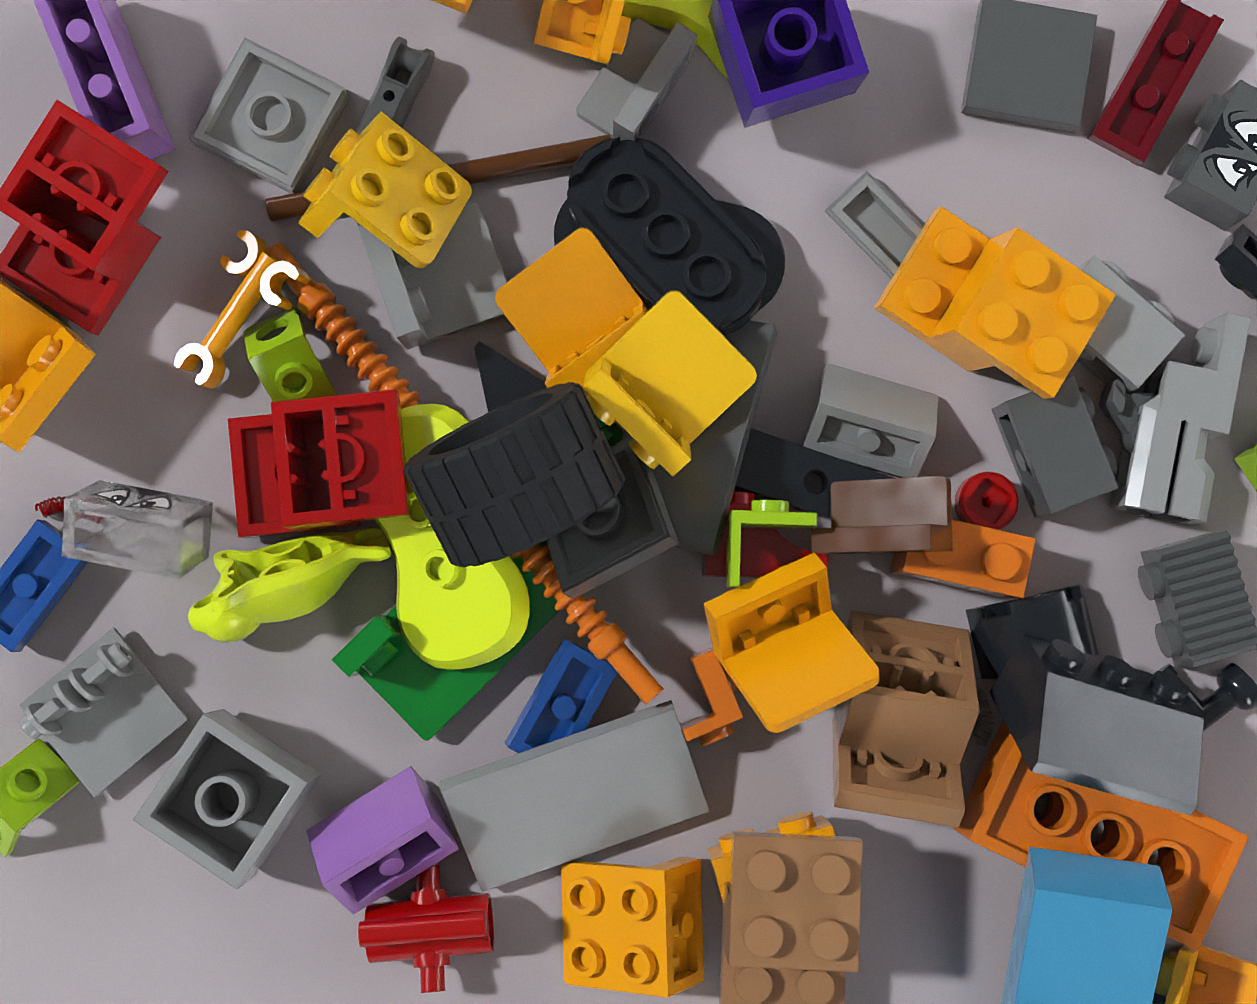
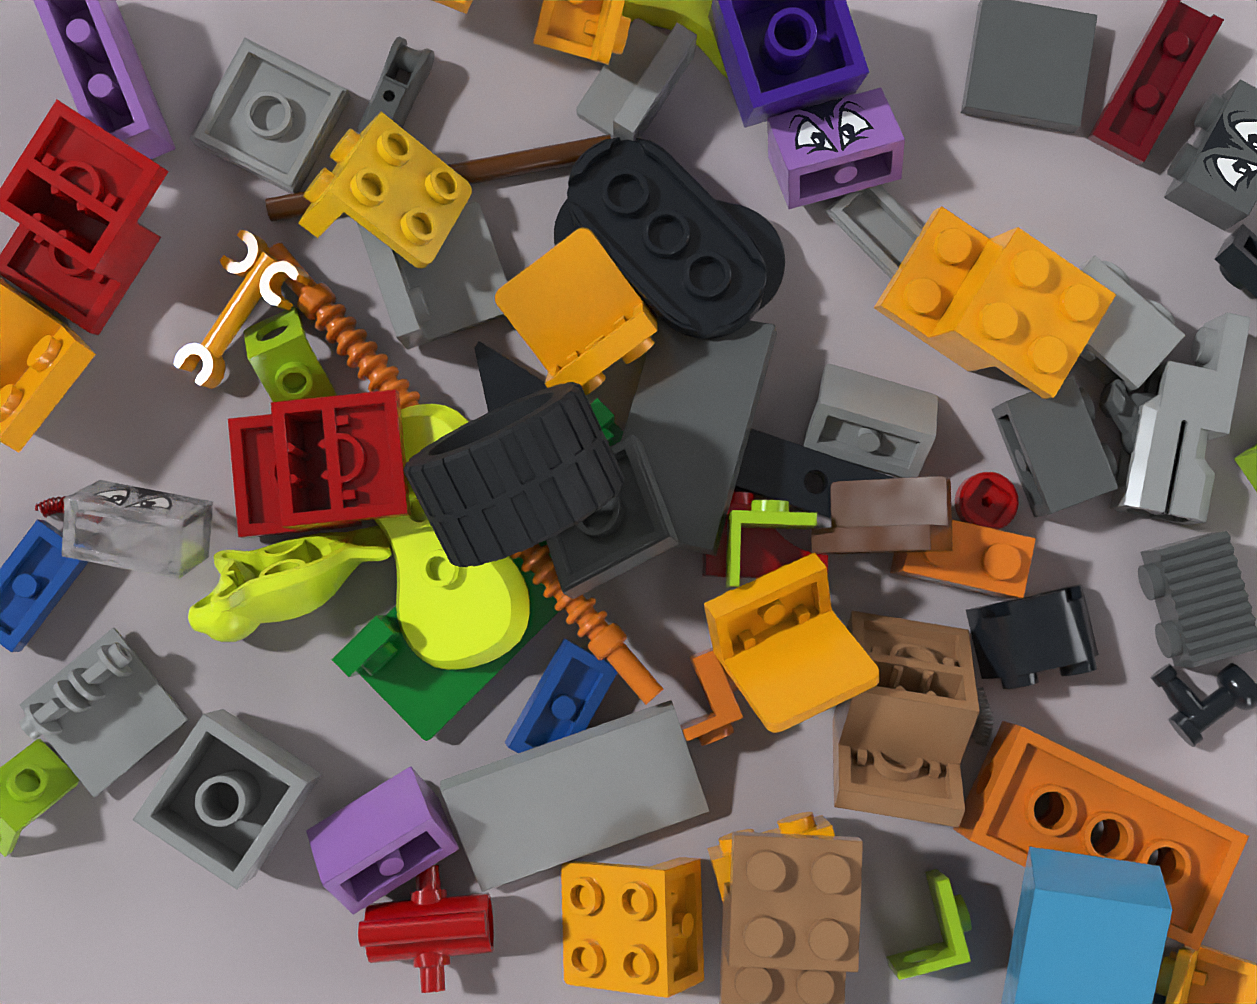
(667, 381): yellow bracket -> none
(835, 148): none -> medium lavender brick
(953, 922): none -> lime bracket
(1102, 723): slope -> none

